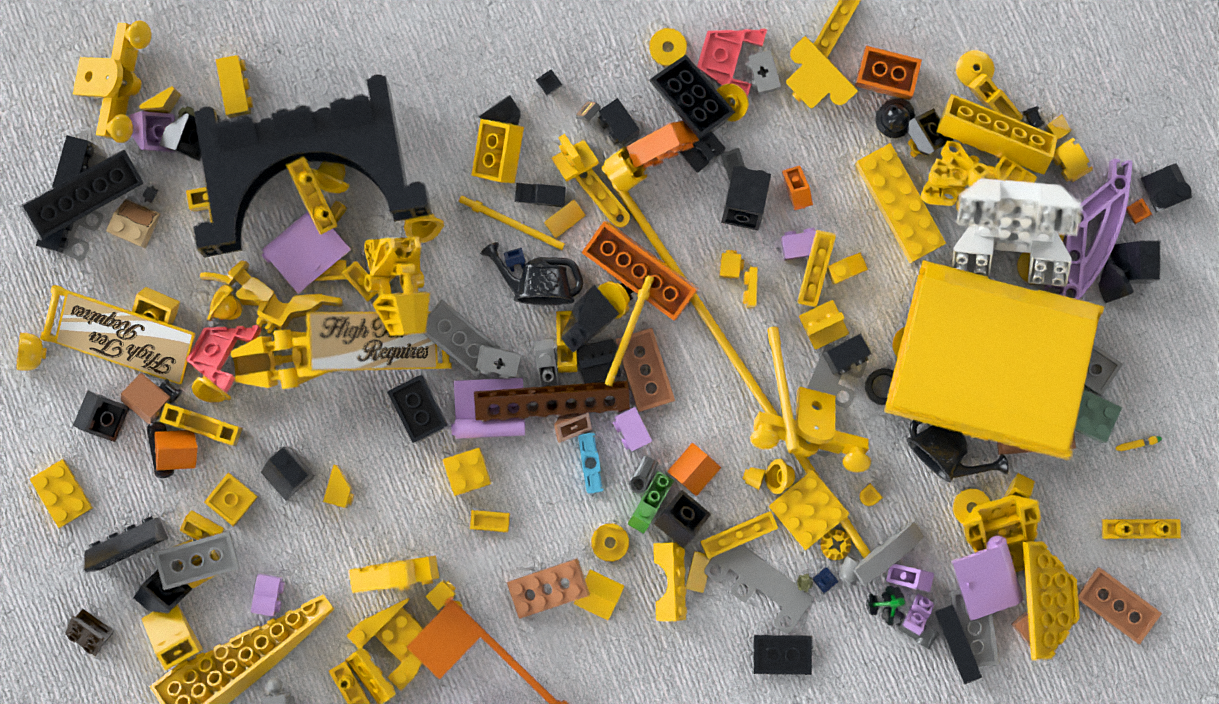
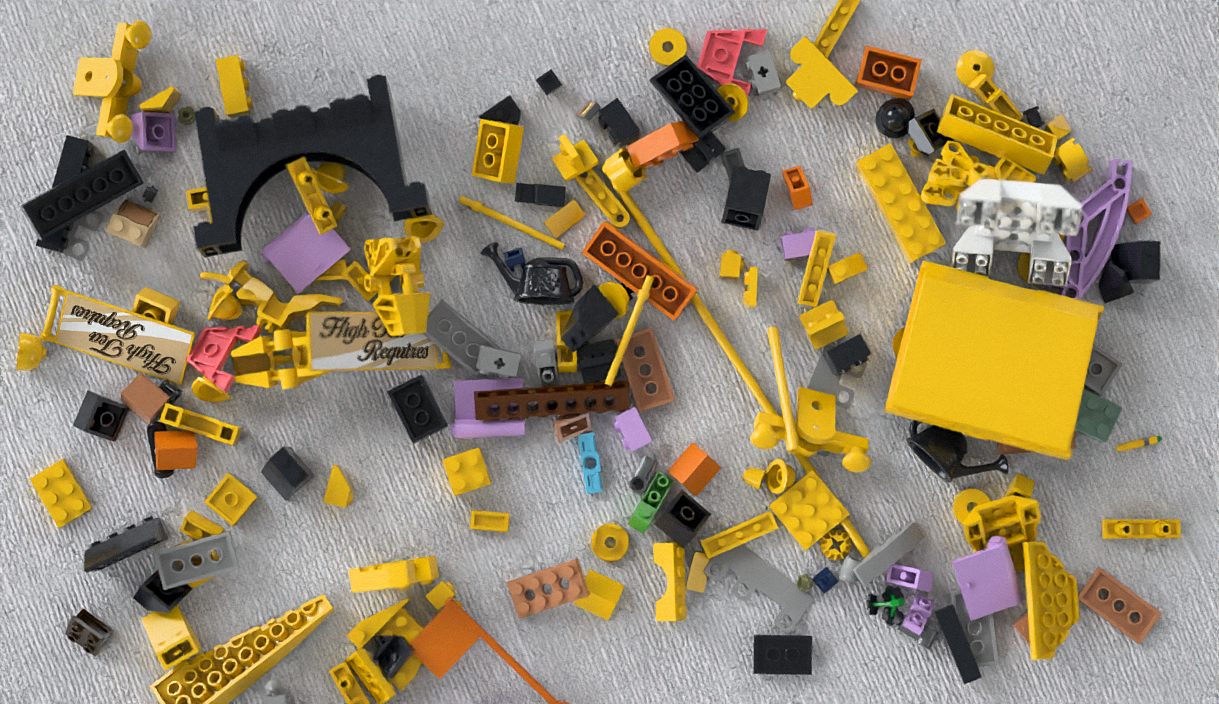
(182, 137): black slope -> none
(267, 595): lavender brick -> none
(392, 653): none -> black slope
(869, 383): black tyre -> none
(869, 495): yellow tile -> none
(1166, 187): black slope -> none

